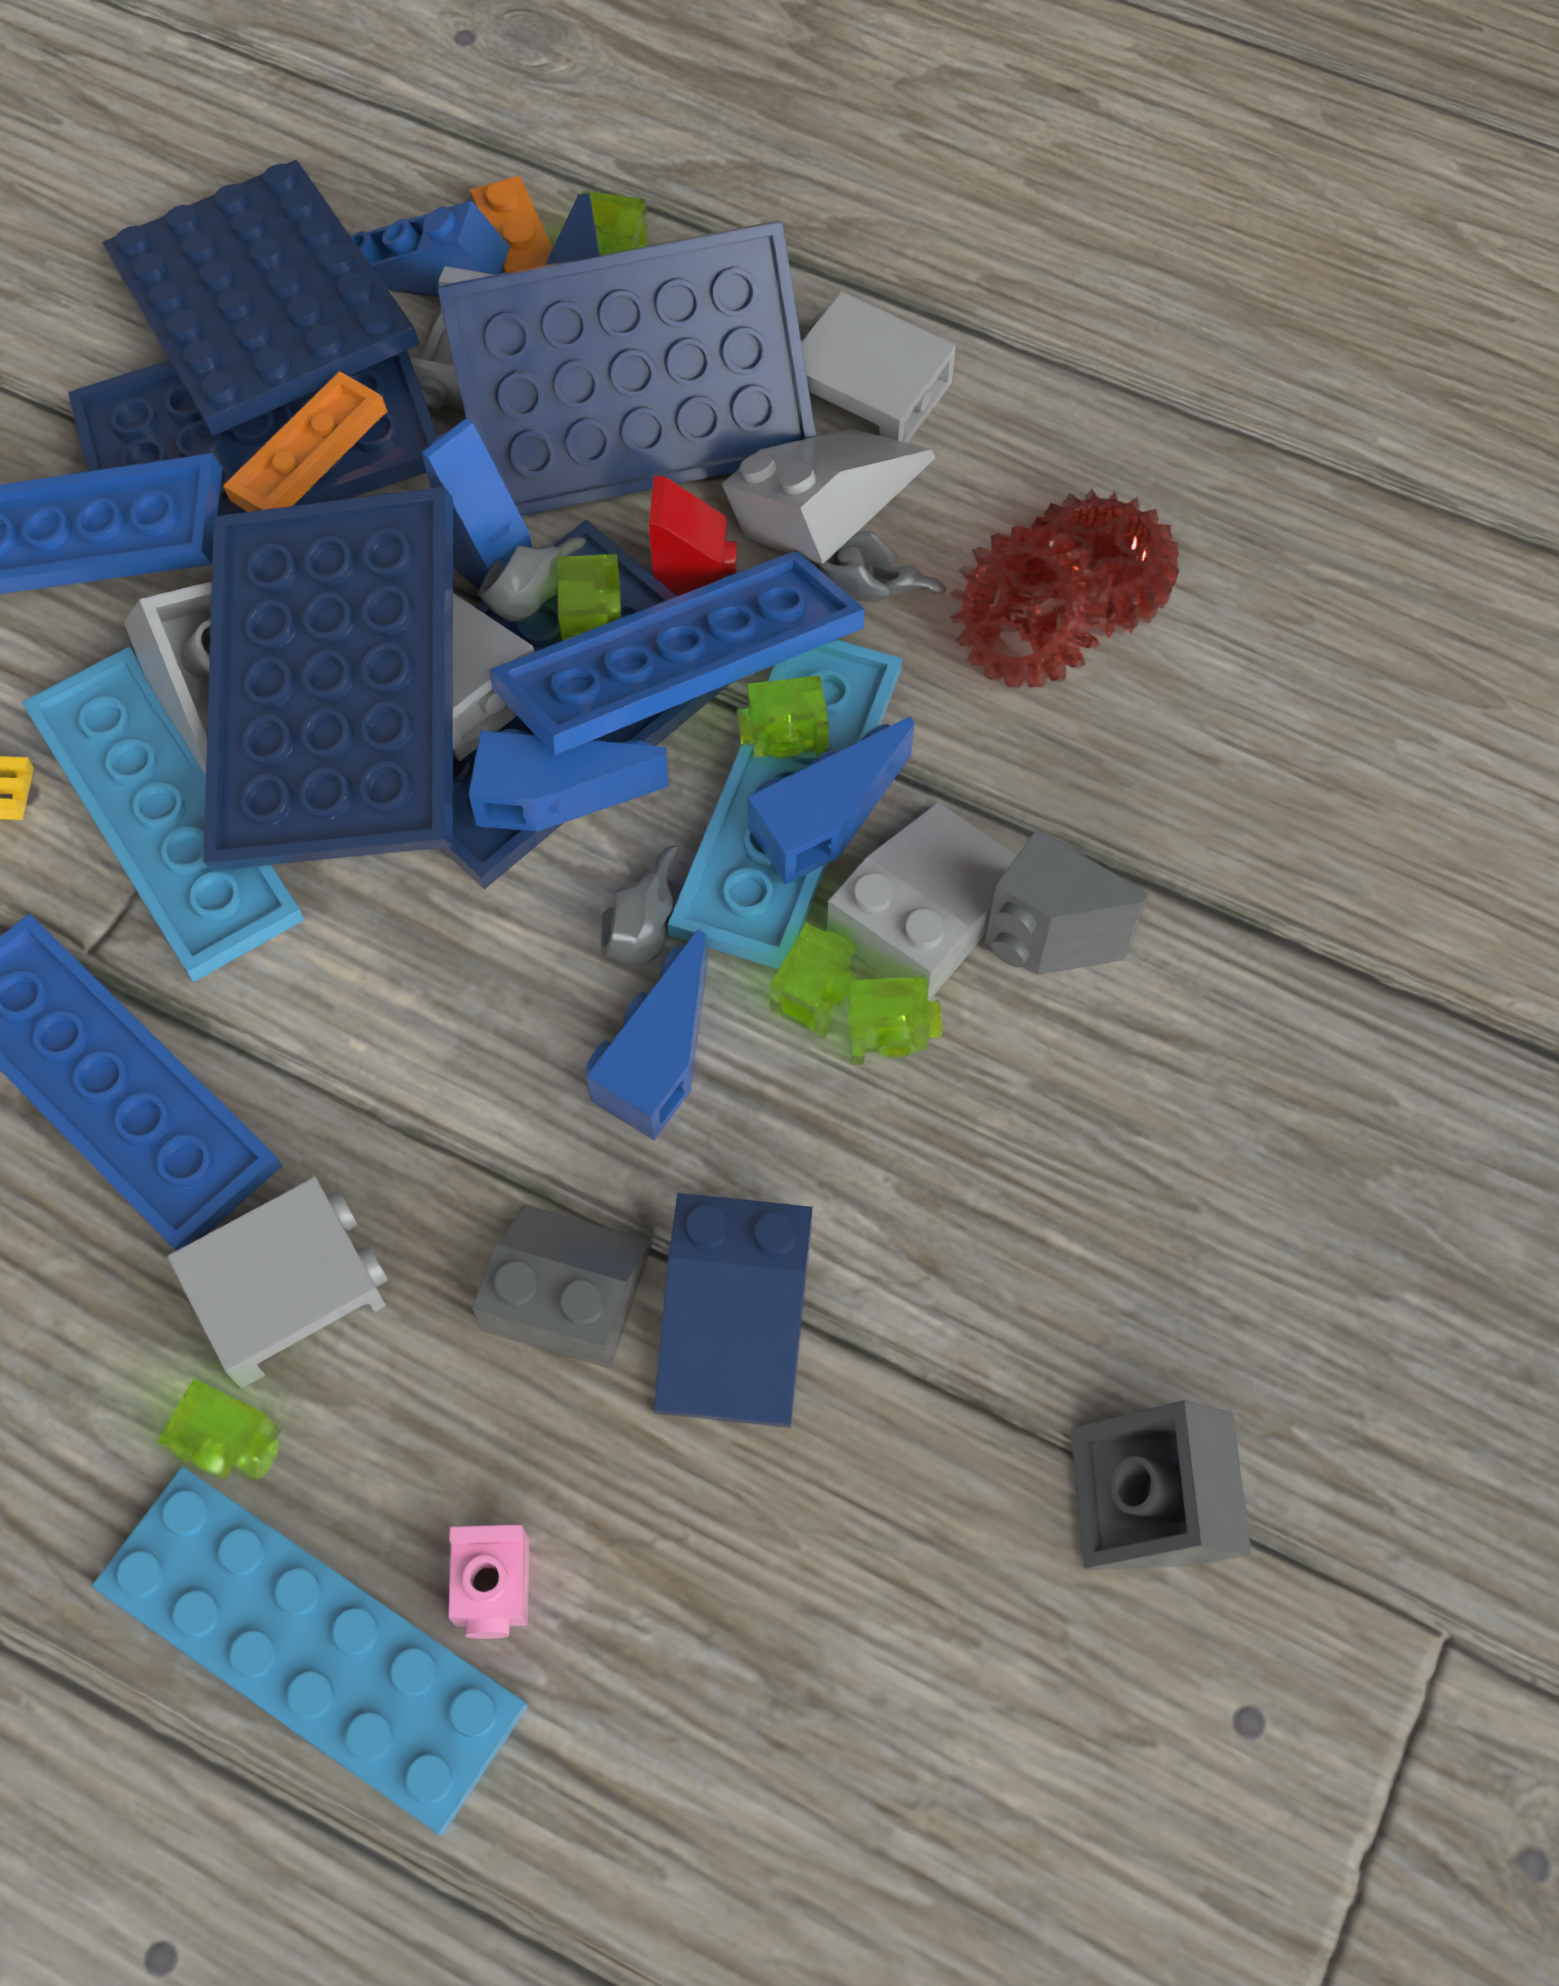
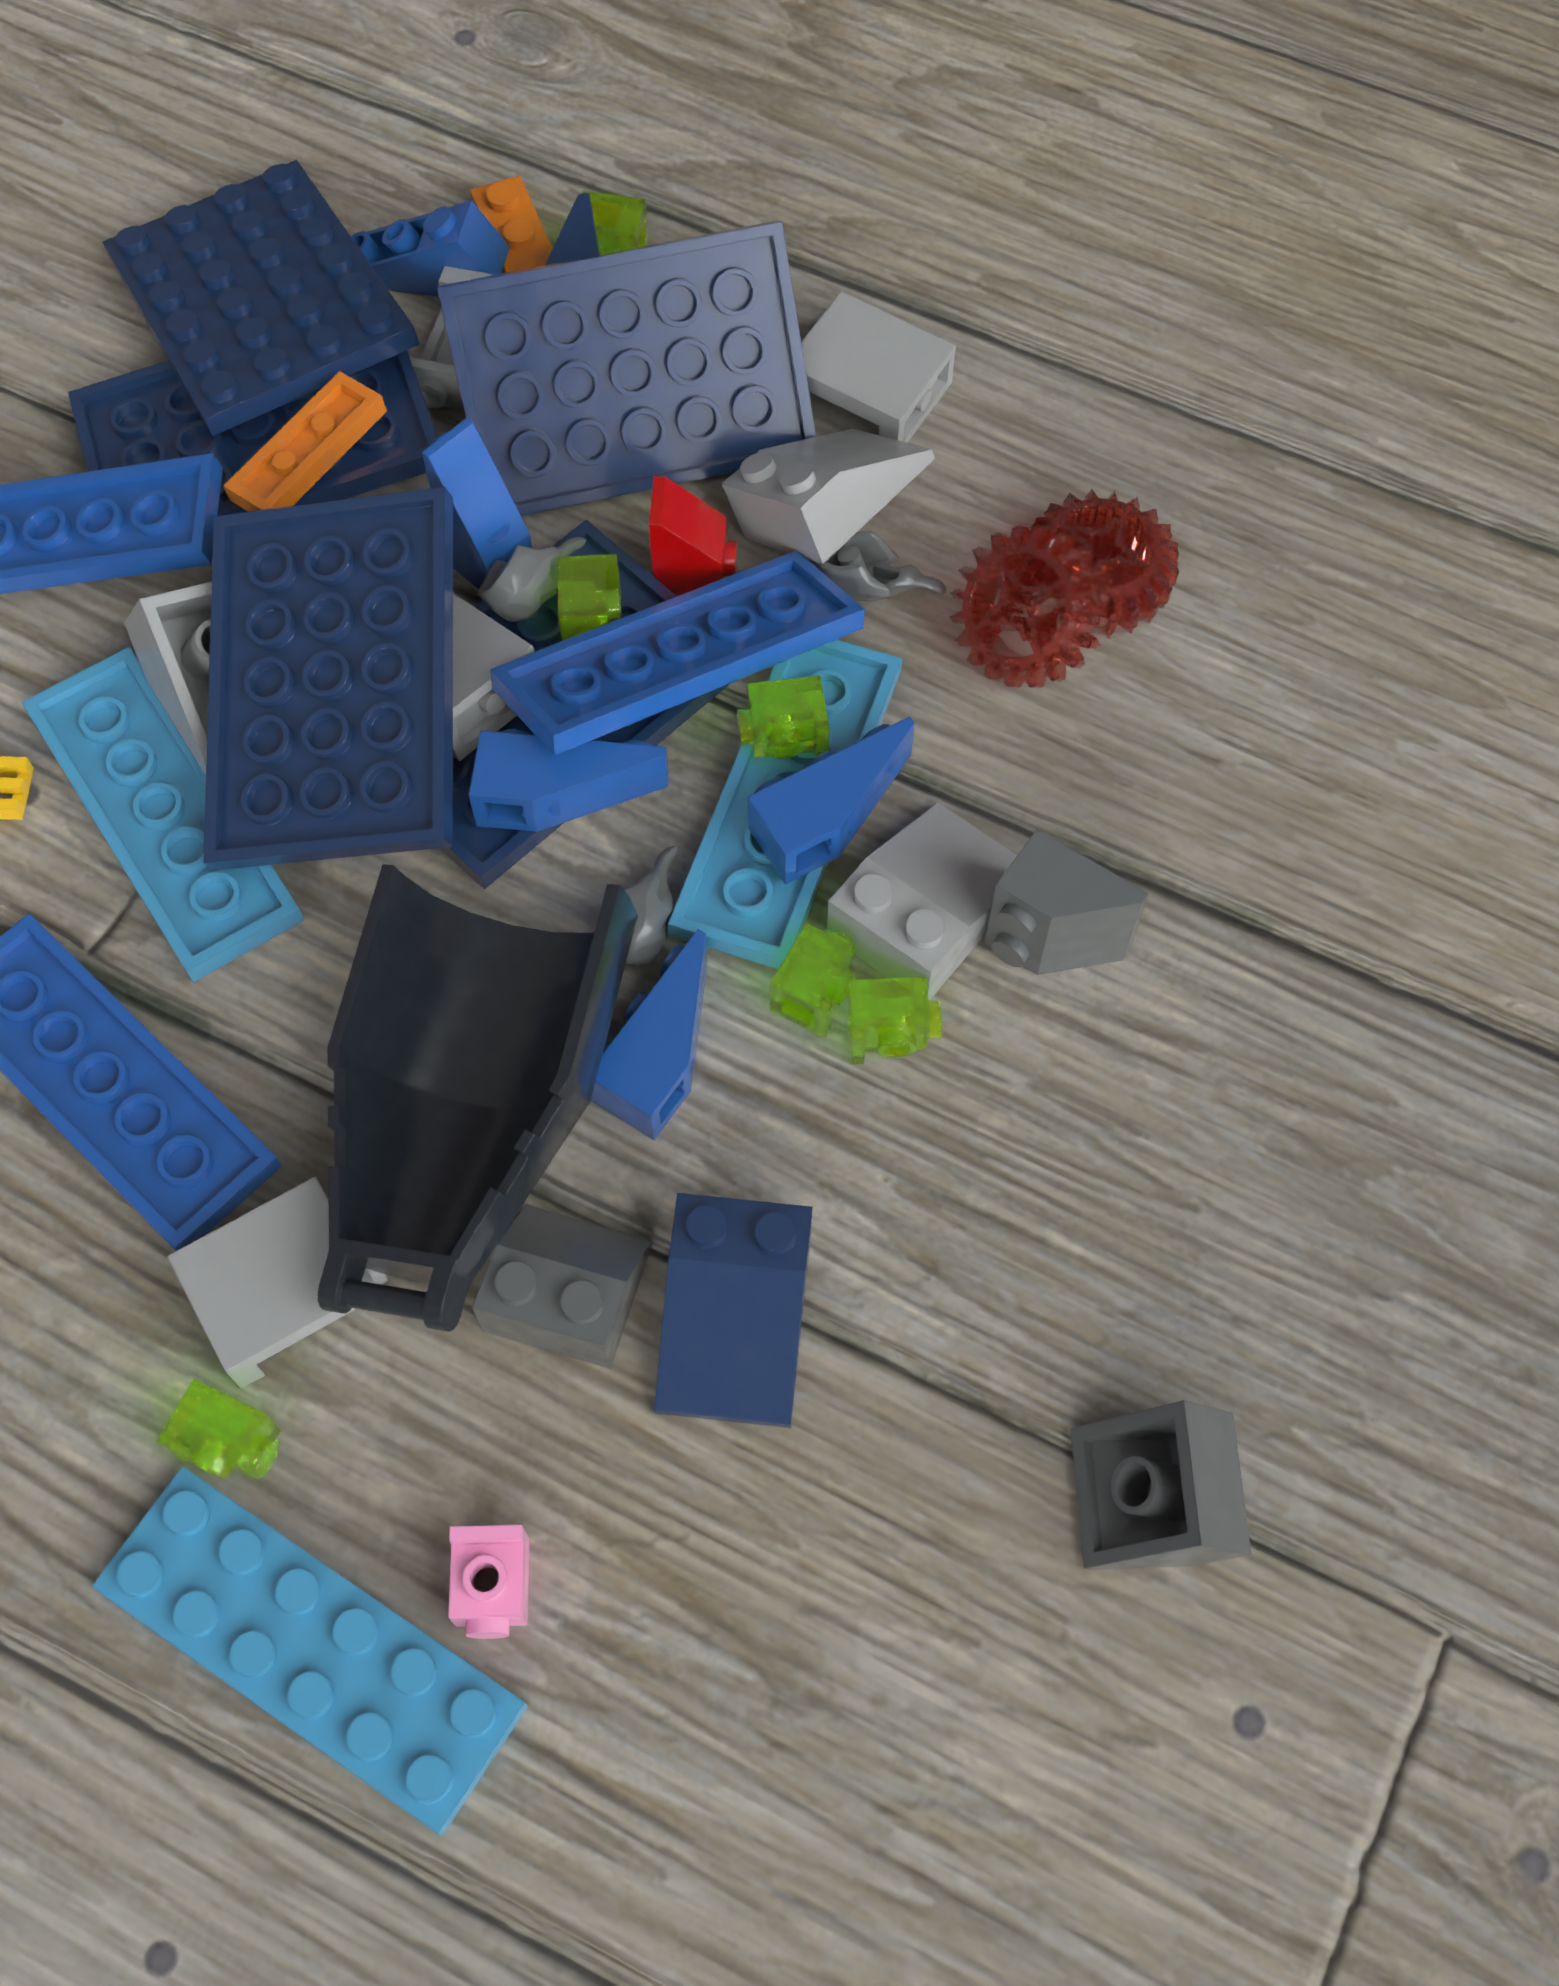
(455, 1087): none -> black windscreen

